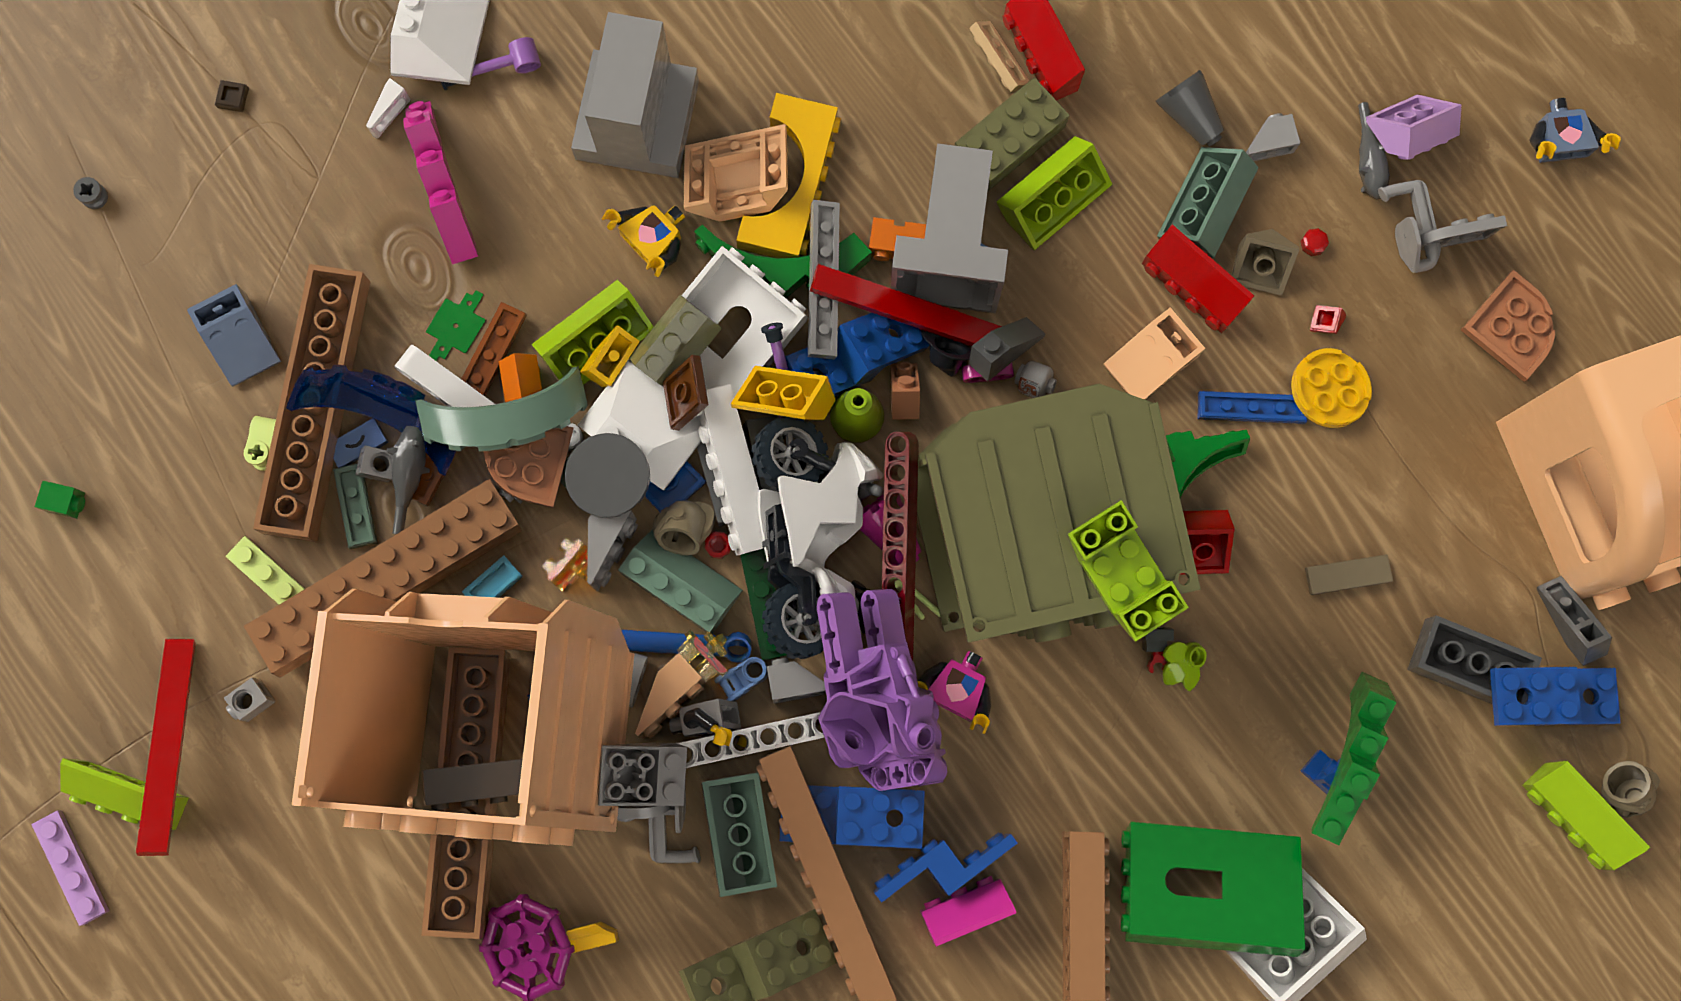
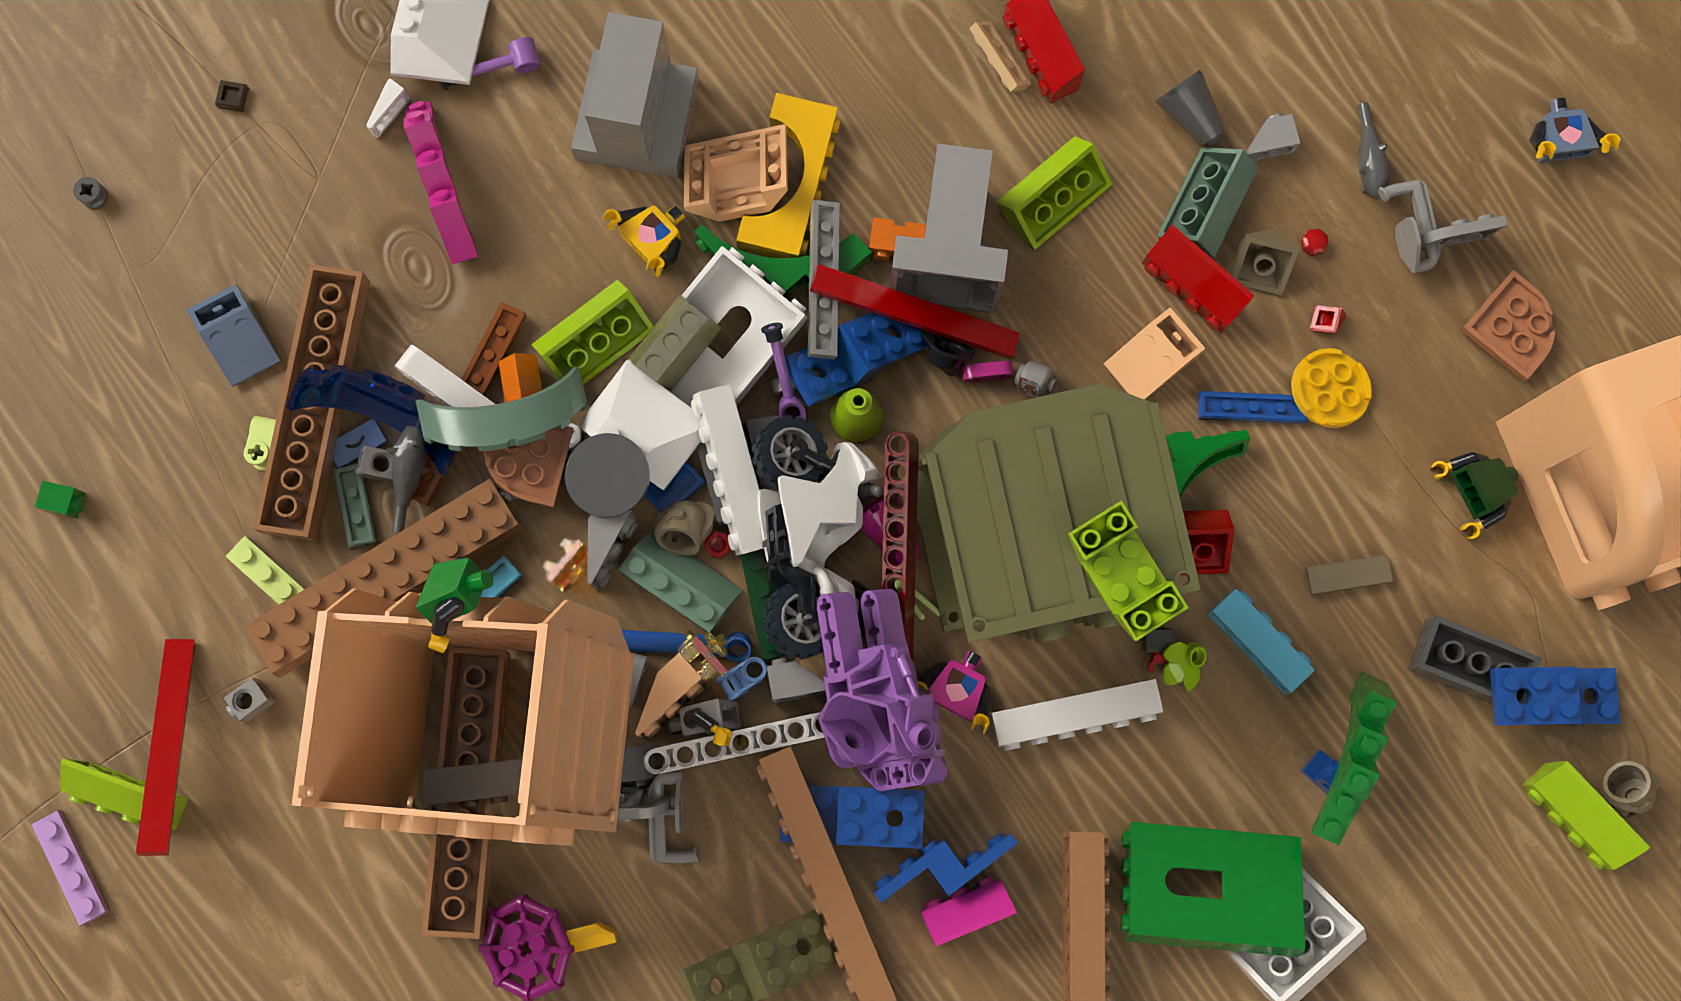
(449, 593): none -> green torso
(450, 314): green piece -> none
(610, 357): yellow slope -> none
(642, 774): light grey slope -> none
(685, 392): reddish brown tile -> none
(739, 834): sand green slope -> none
(785, 393): yellow slope -> none
(905, 391): nougat slope -> none
(1003, 347): dark grey slope -> none
(1017, 129): olive brick -> none
(1076, 713): none -> white brick
(1261, 641): none -> medium azure brick
(1415, 125): lavender slope -> none
(1484, 487): none -> dark green torso
(1575, 621): dark grey slope -> none

